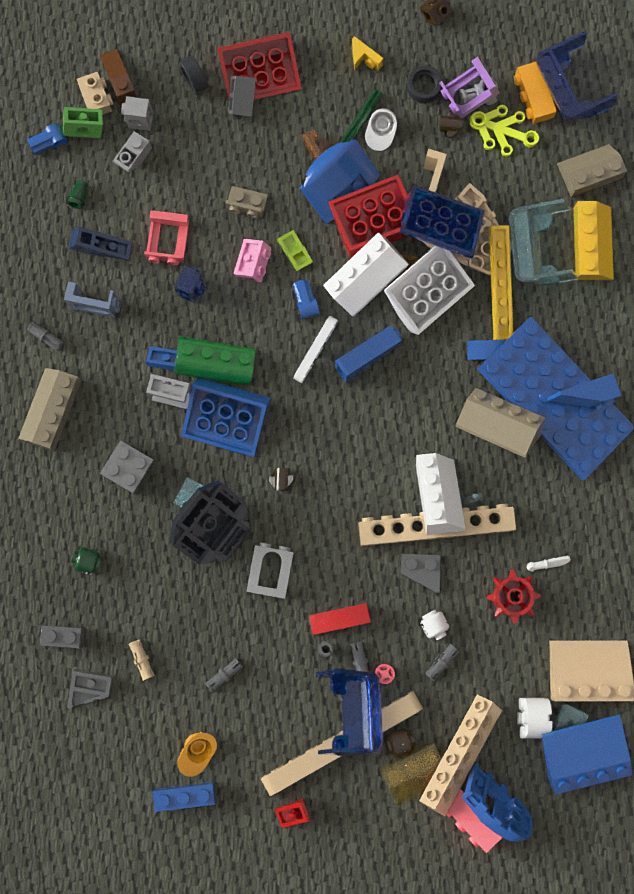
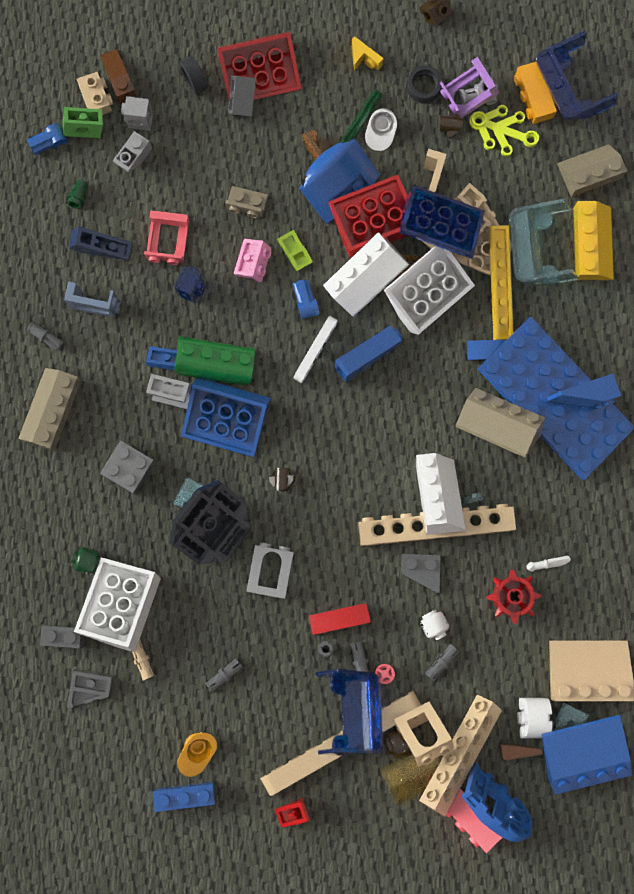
(118, 604): none -> white slope
(416, 717): none -> tan panel
(513, 751): none -> reddish brown slope

